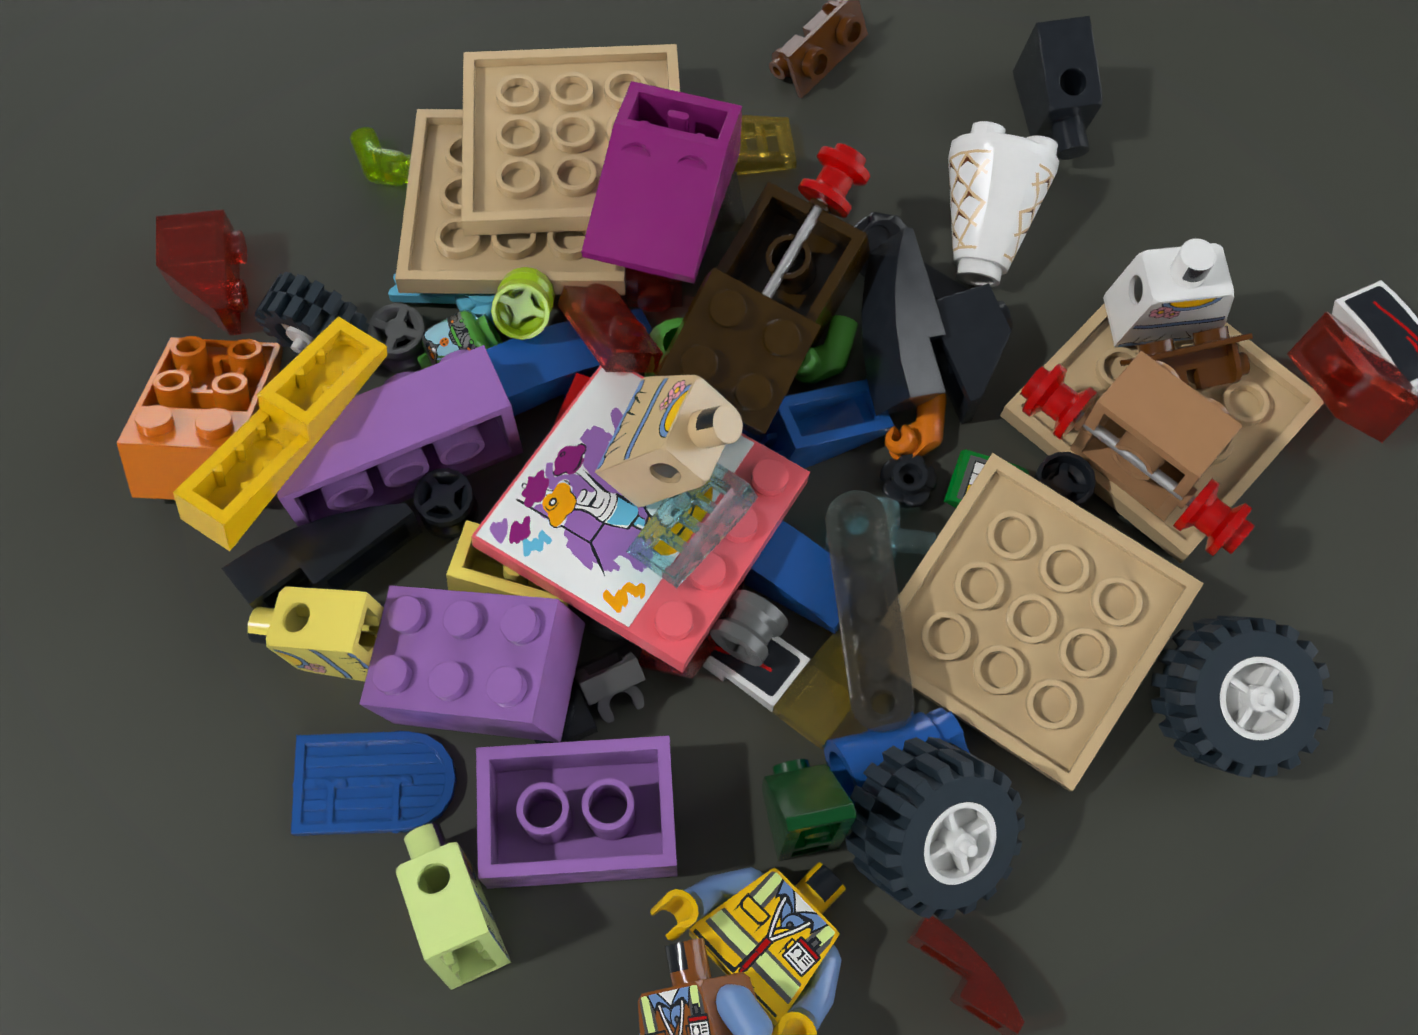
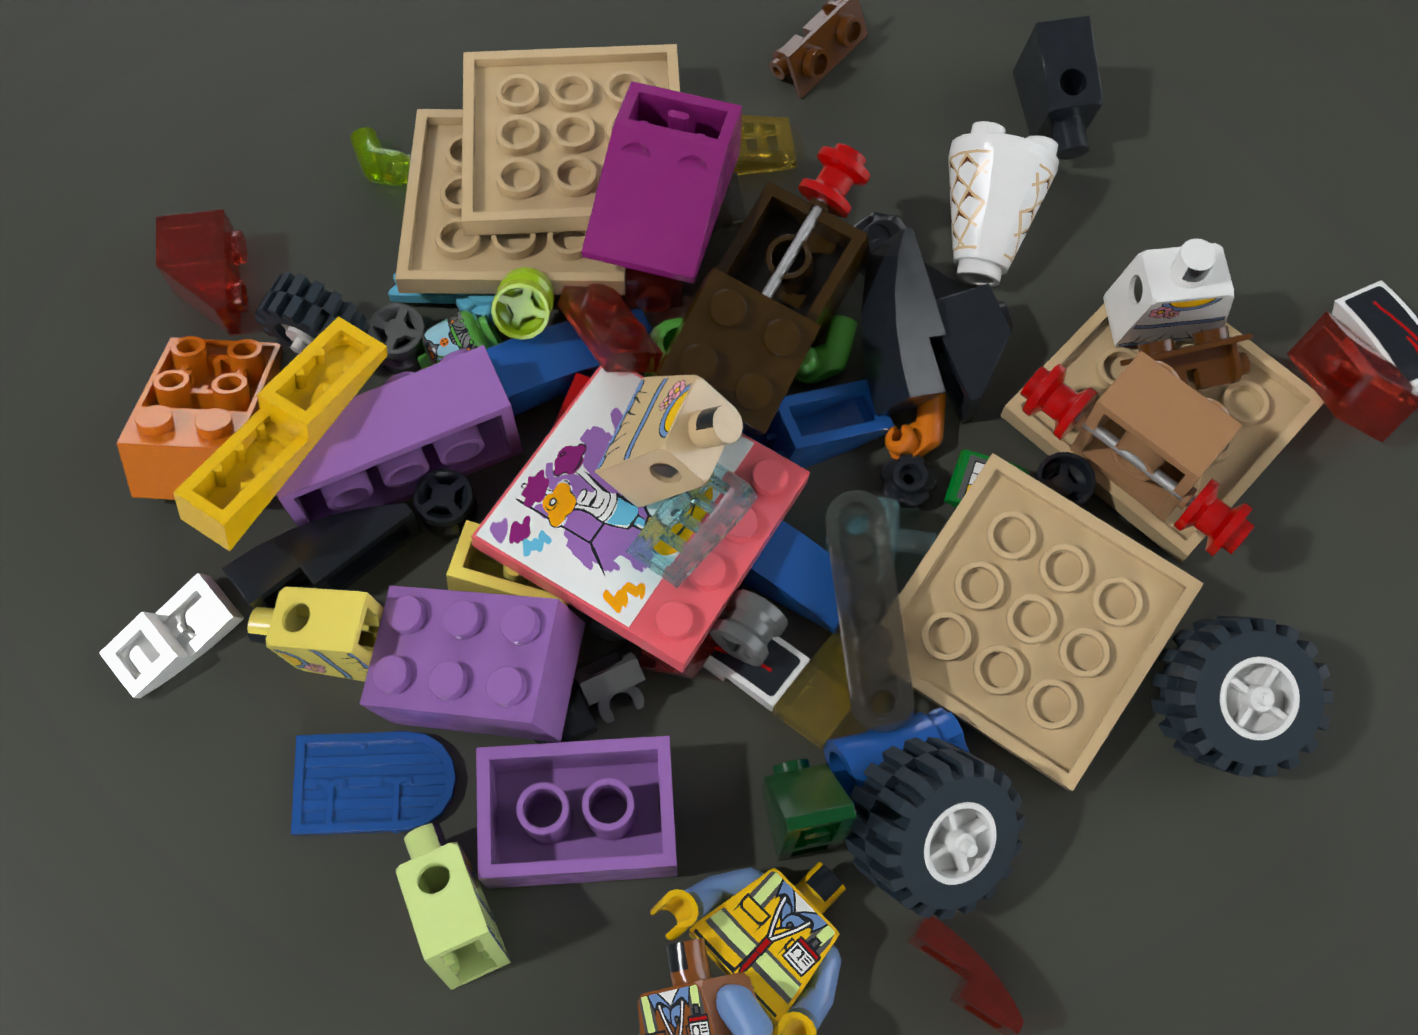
(171, 639): none -> white slope

